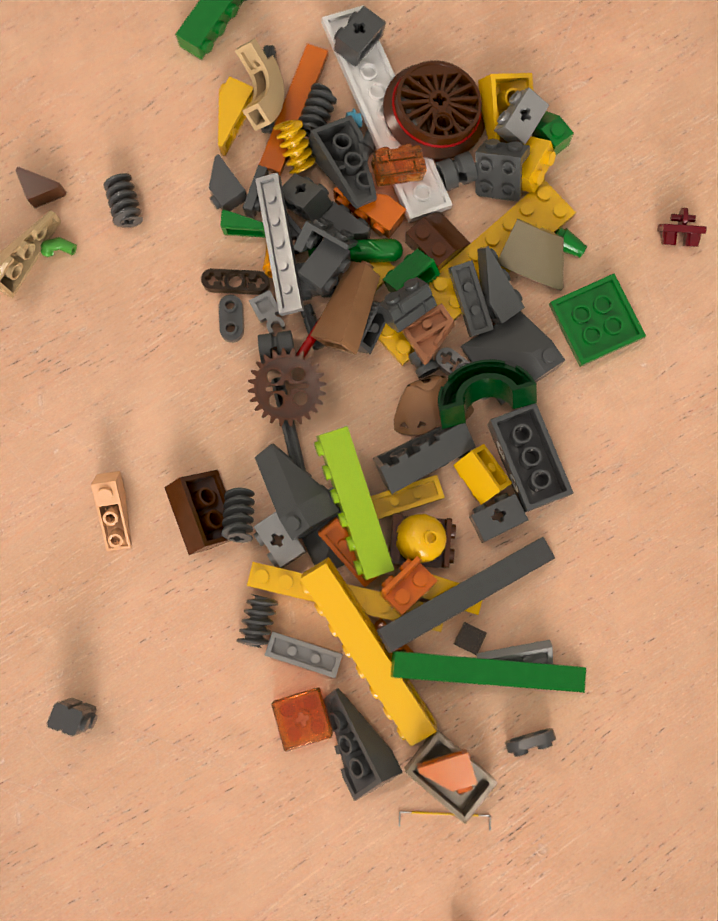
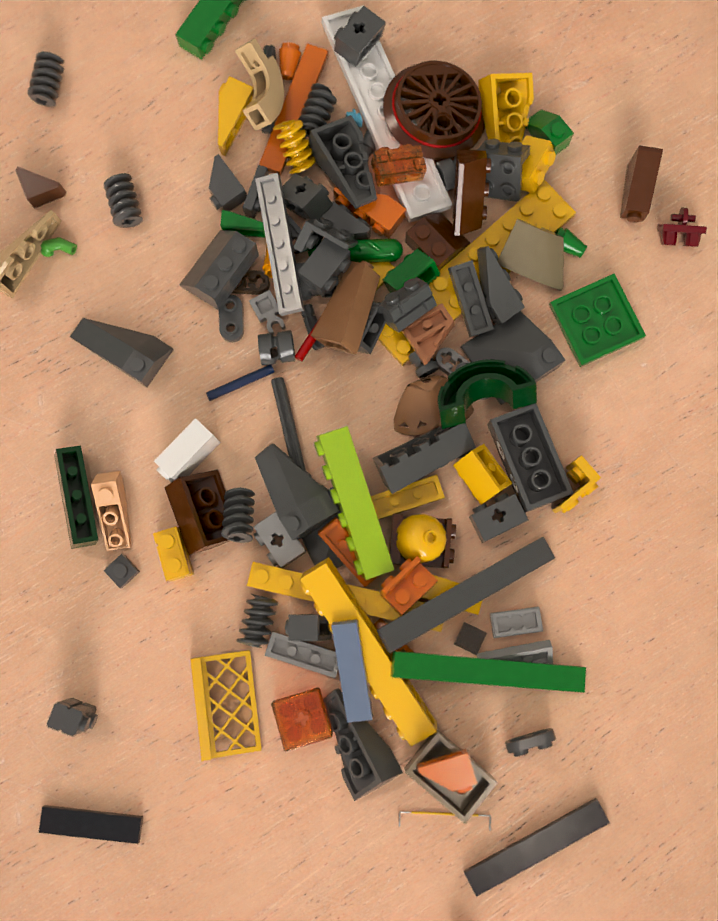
(45, 78): none -> dark grey piece
(76, 497): none -> dark green brick
(91, 824): none -> black tile
(121, 571): none -> dark grey plate
(128, 350): none -> dark grey wedge
(173, 554): none -> yellow brick
(186, 451): none -> white brick
(203, 706): none -> yellow fence
(221, 267): none -> dark grey slope
(240, 382): none -> dark blue bar
(285, 364): reddish brown gear -> none
(289, 58): none -> orange cone
(307, 628): none -> dark grey brick
(352, 671): none -> sand blue tile
(470, 190): none -> reddish brown slope
(516, 622): none -> light grey plate
(521, 116): light grey brick -> none
(536, 847): none -> black tile
(583, 473): none -> yellow bracket
(640, 183): none -> reddish brown slope

